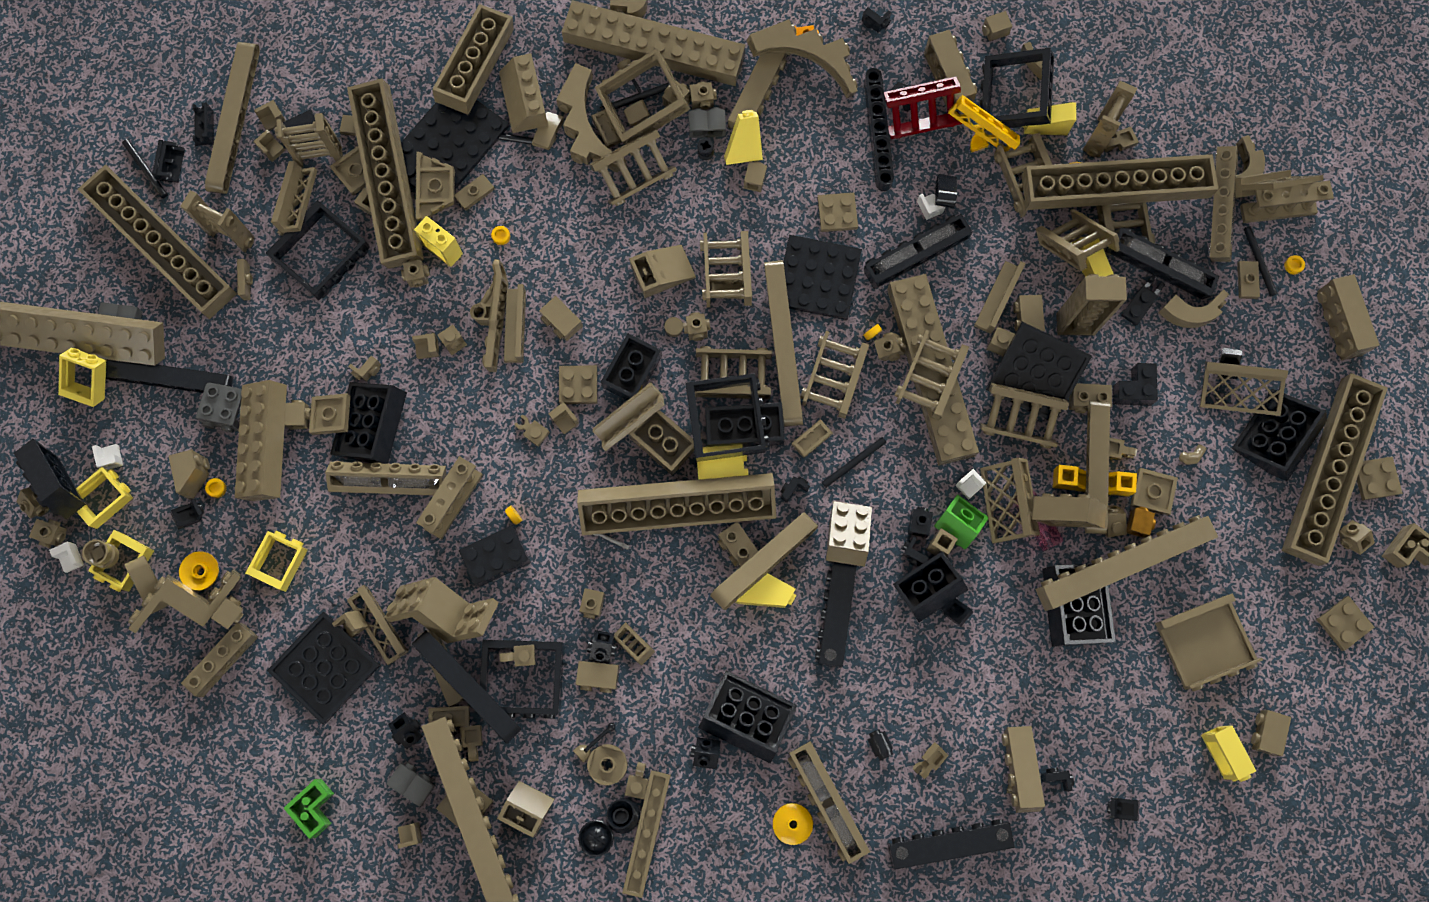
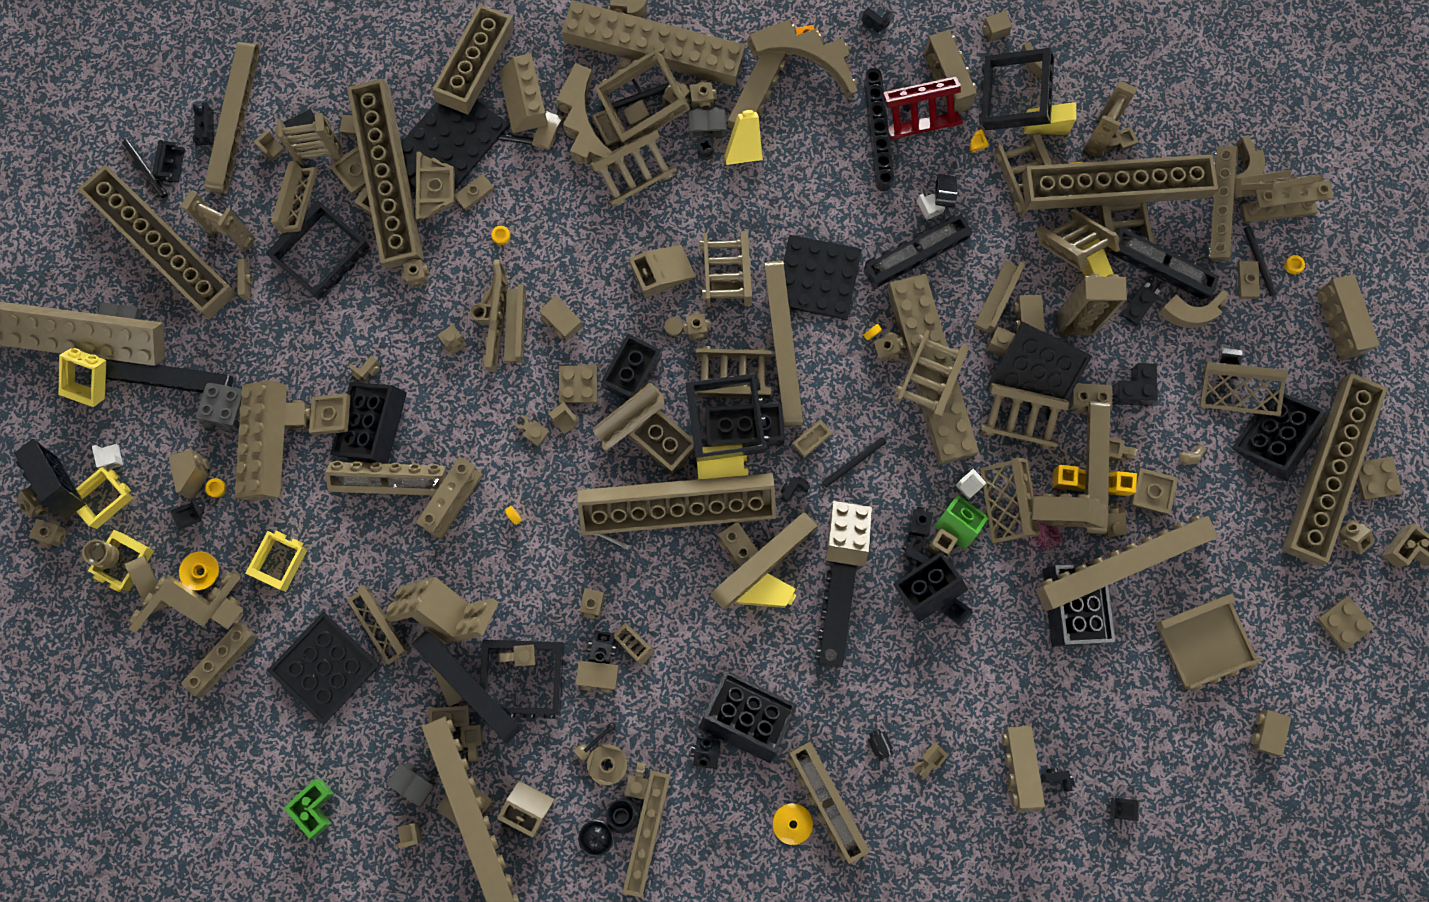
(68, 556): white panel -> none
(269, 114): dark tan panel -> none
(352, 622): dark tan panel -> none
(405, 730): black brick -> none
(426, 346): dark tan panel -> none
(439, 243): light yellow window -> none
(494, 556): black brick -> none
(755, 176): dark tan brick -> none
(837, 212): dark tan plate -> none
(847, 388): dark tan fence -> none
(950, 845): black piece -> none
(986, 121): yellow fence -> none
(1141, 522): pearl gold brick -> none
(1229, 753): light yellow window -> none

